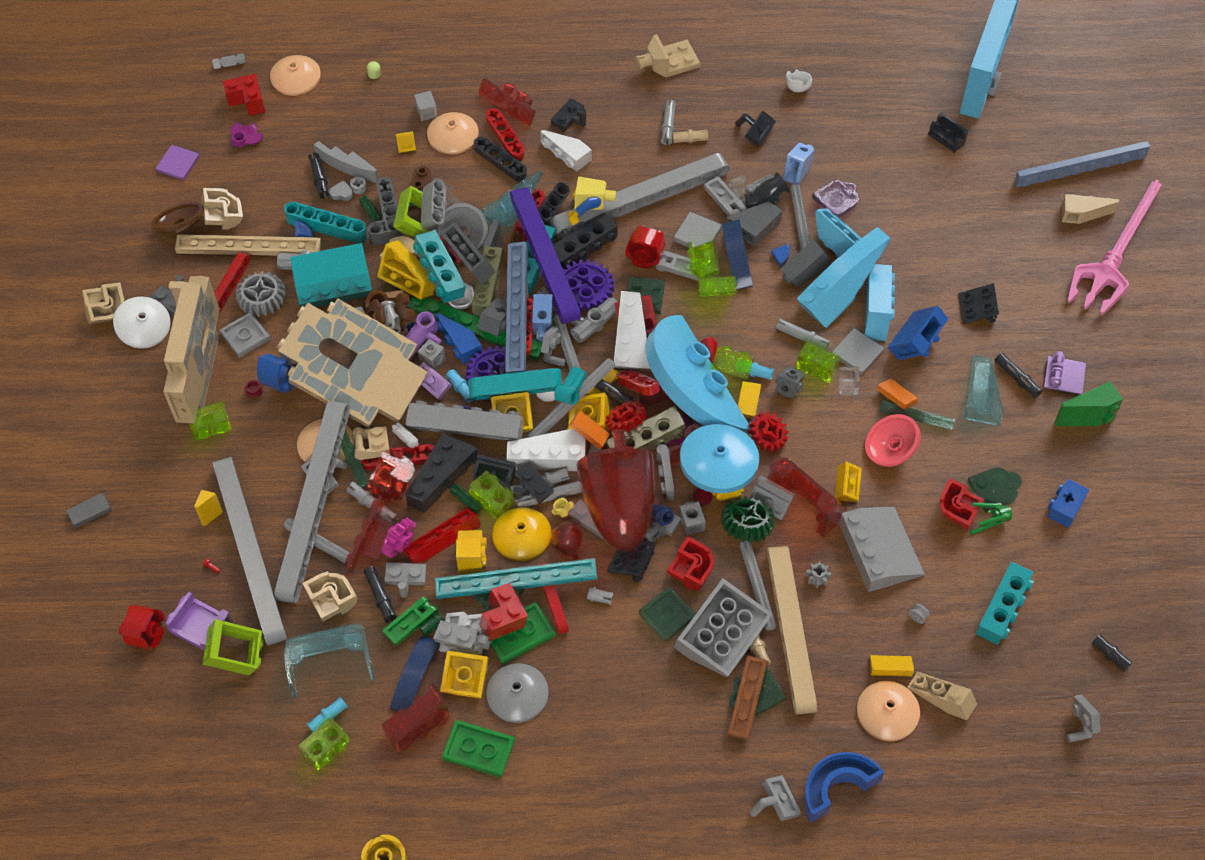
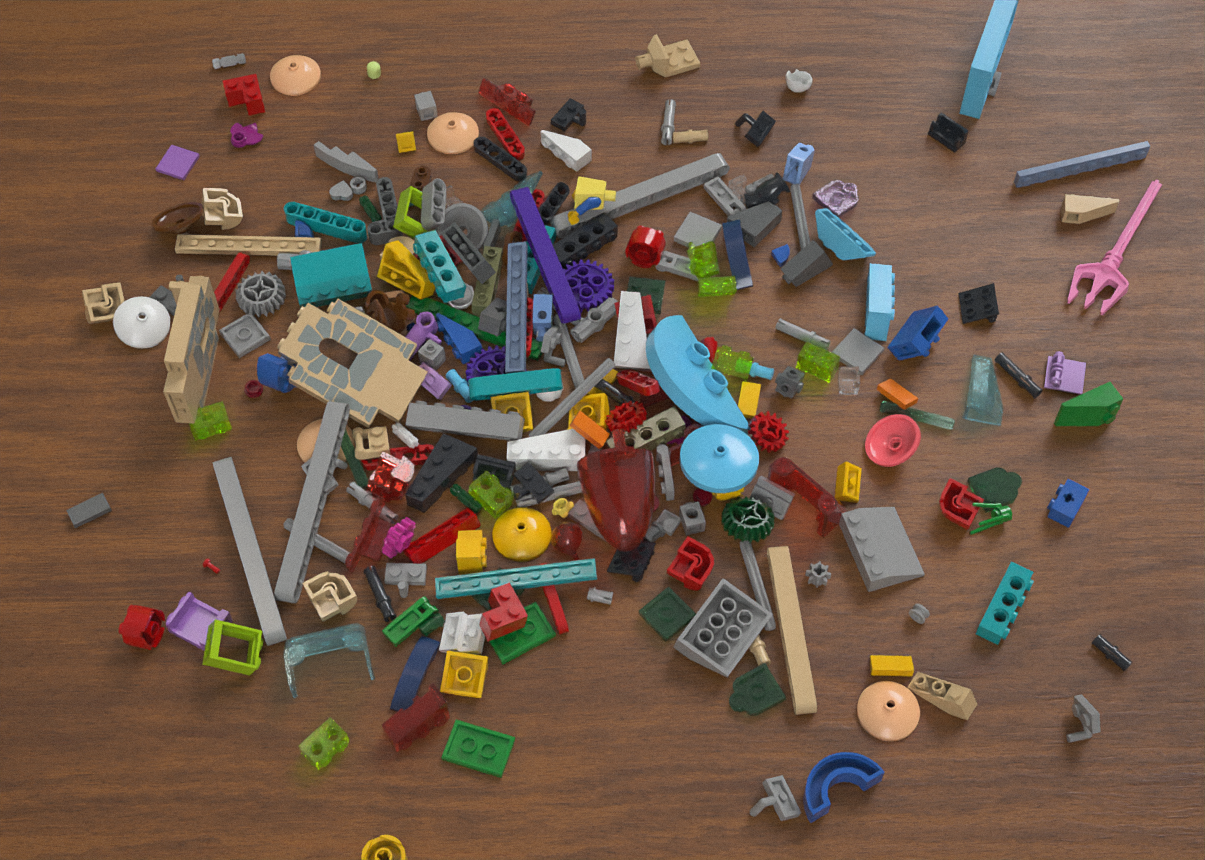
(207, 507): yellow slope -> none
(320, 180): black pin -> none
(331, 711): medium azure pin -> none
(391, 318): light grey piece -> none
(460, 636): light grey plate -> none
(518, 704): light grey dish -> none
(569, 391): teal piece -> none
(663, 514): dark blue cone -> none
(747, 698): dark orange tile -> none
(843, 278): medium azure wedge -> none

